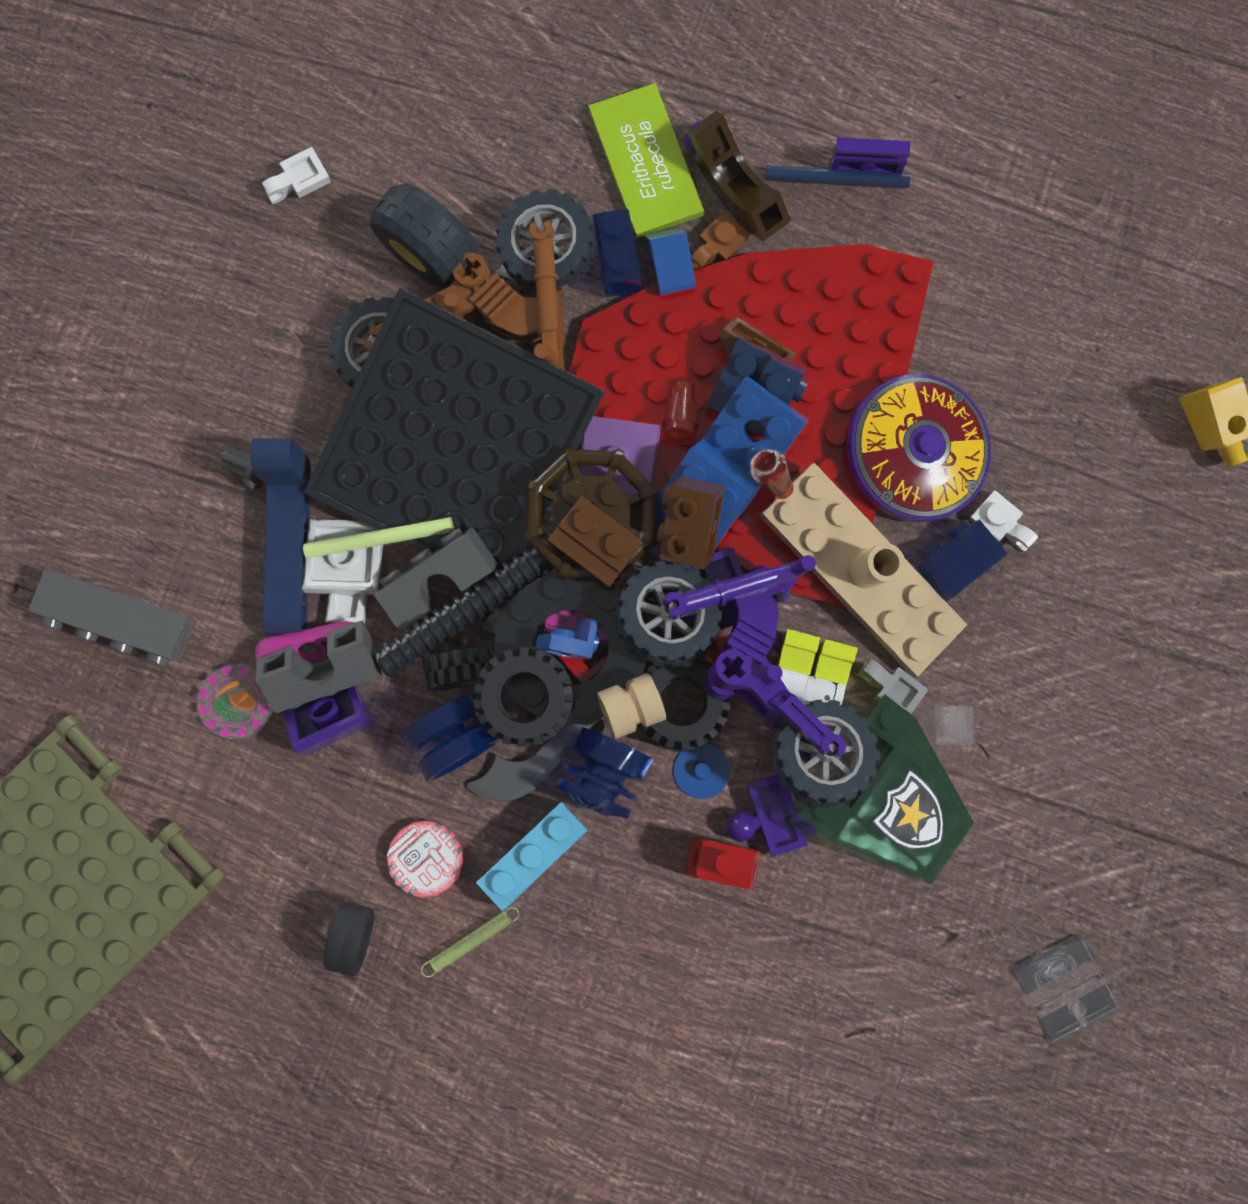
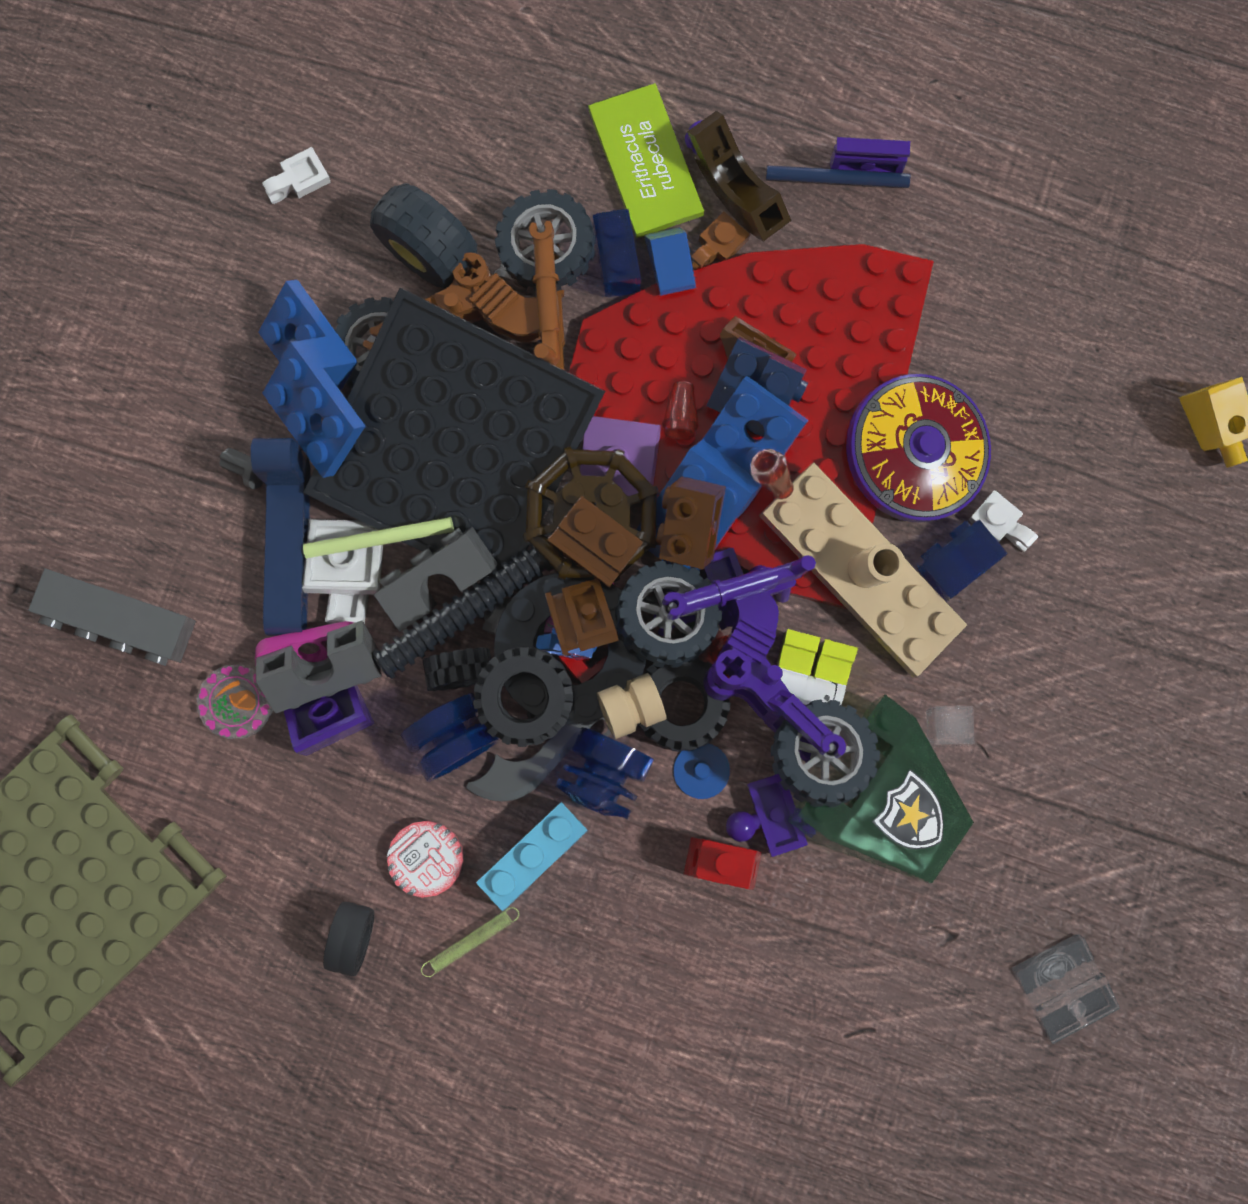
(310, 378): none -> blue bracket
(581, 617): none -> reddish brown plate
(897, 685): light grey plate -> none

